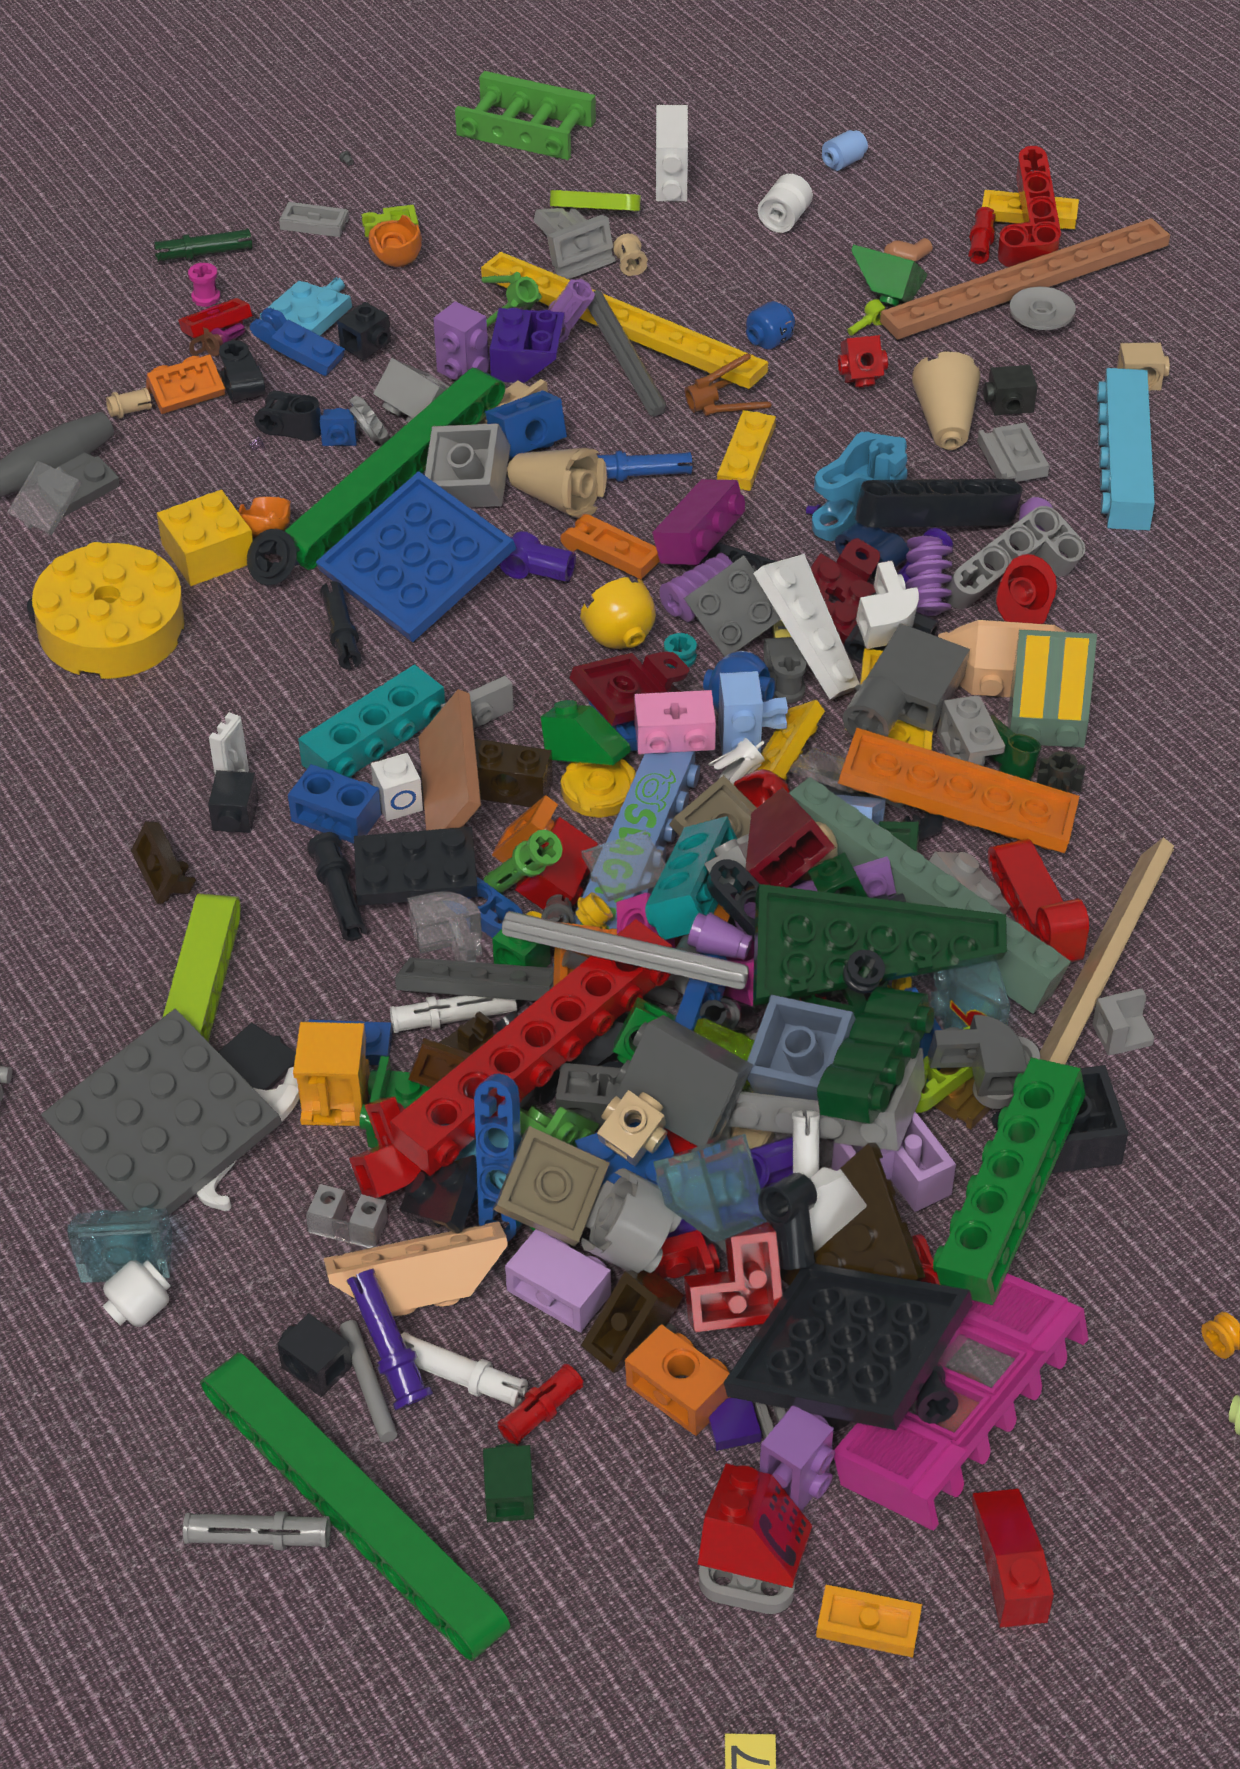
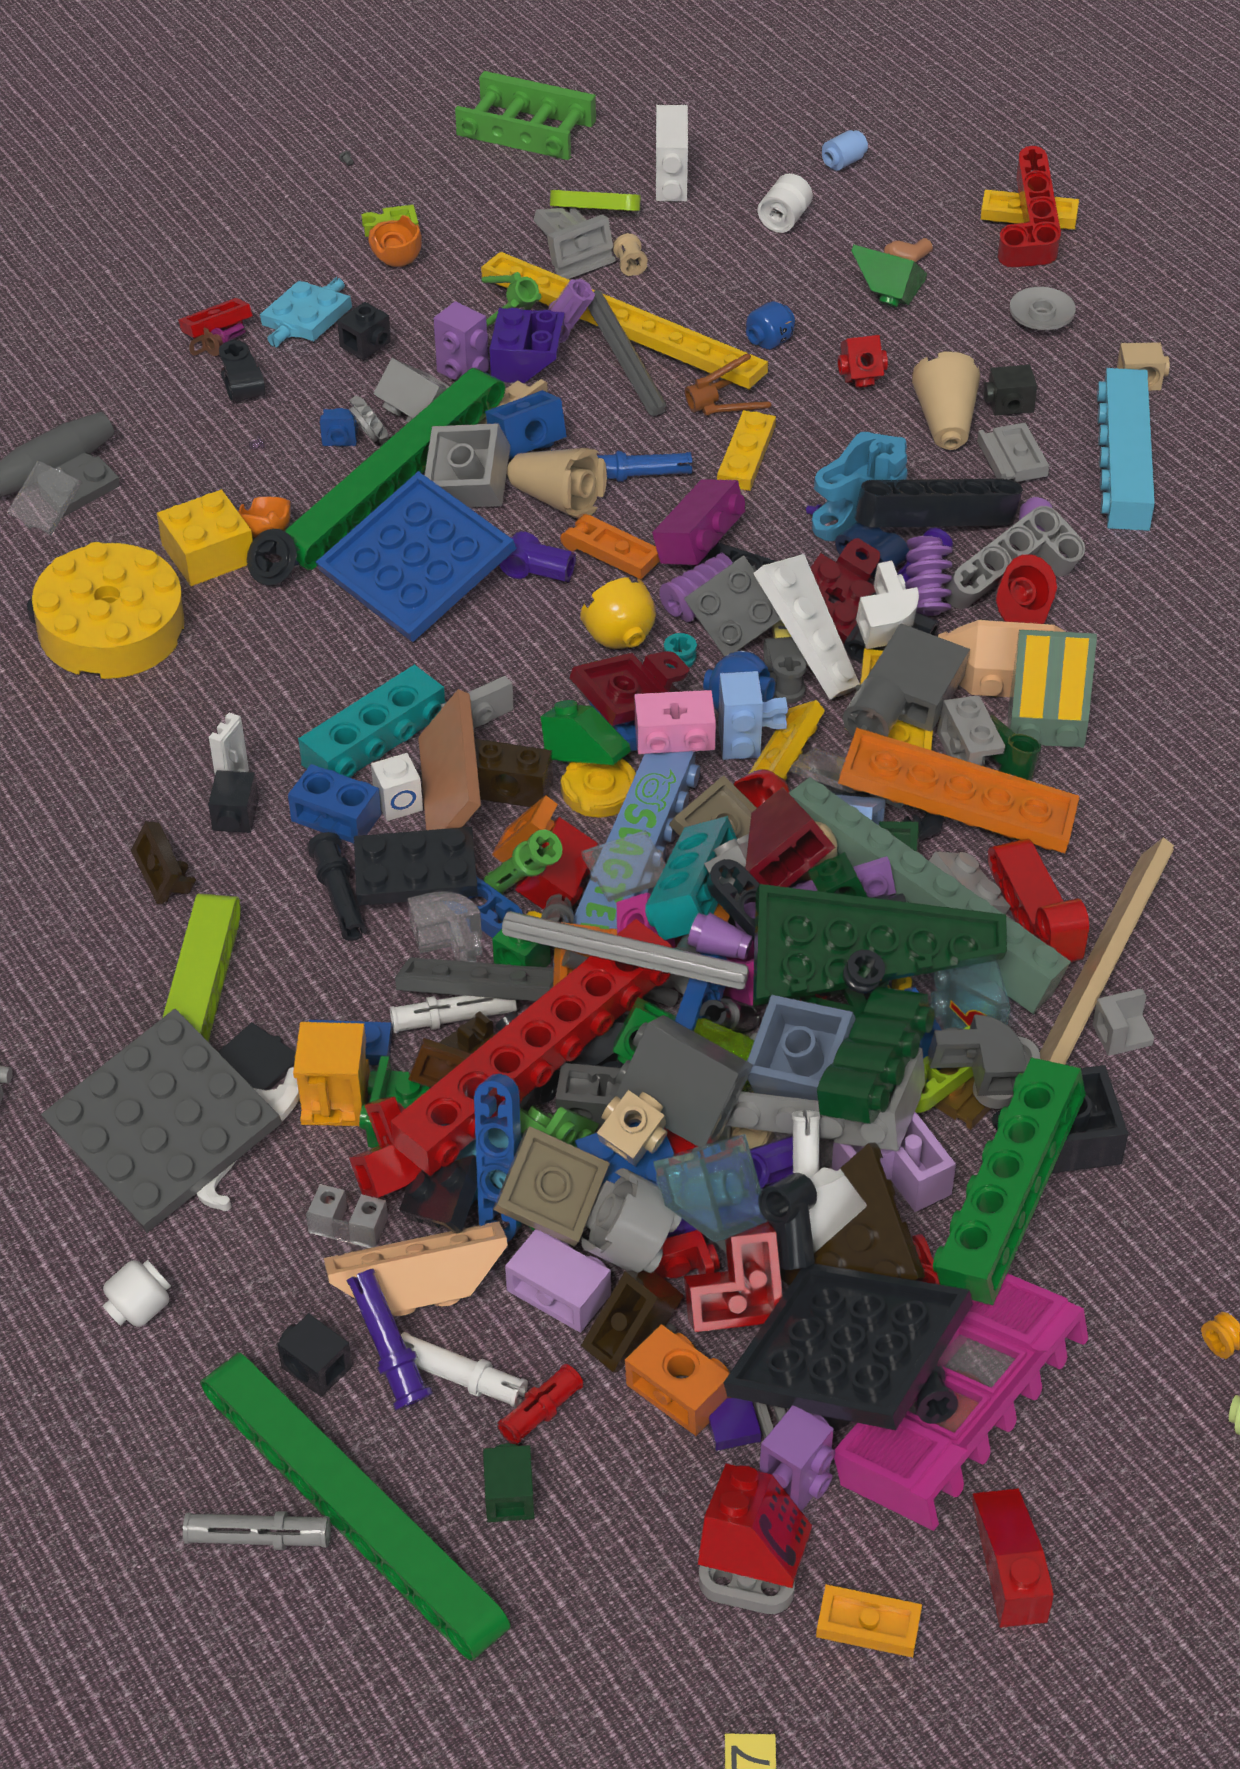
(109, 1240): clear light blue slope -> none
(128, 402): tan pin -> none
(185, 383): orange bracket -> none
(202, 245): dark green pin -> none
(204, 284): dark pink bush -> none
(294, 416): black piece -> none
(297, 341): blue hinge -> none
(314, 219): light grey tile -> none
(342, 633): black pin -> none
(369, 1382): light grey bar -> none
(593, 911): yellow plate -> none
(741, 760): white piece -> none
(873, 313): lime hand -> none
(982, 235): red pin -> none
(1037, 272): nougat plate -> none
(1061, 772): pearl dark grey gear -> none

